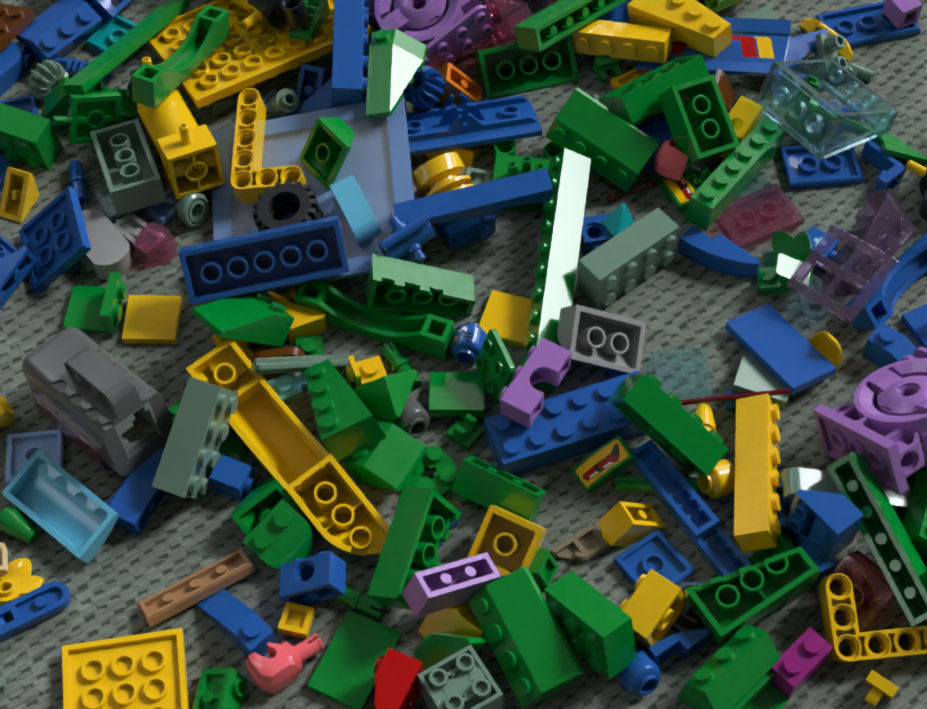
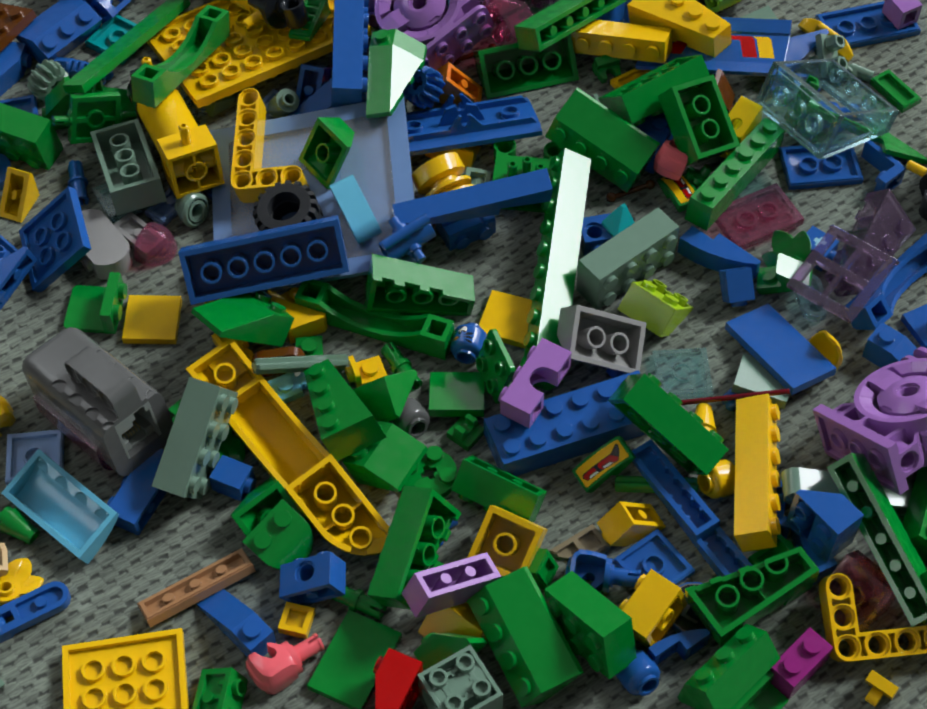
(600, 570): none -> blue piece
(656, 306): none -> lime slope
(737, 286): none -> blue brick
(895, 91): none -> green tile

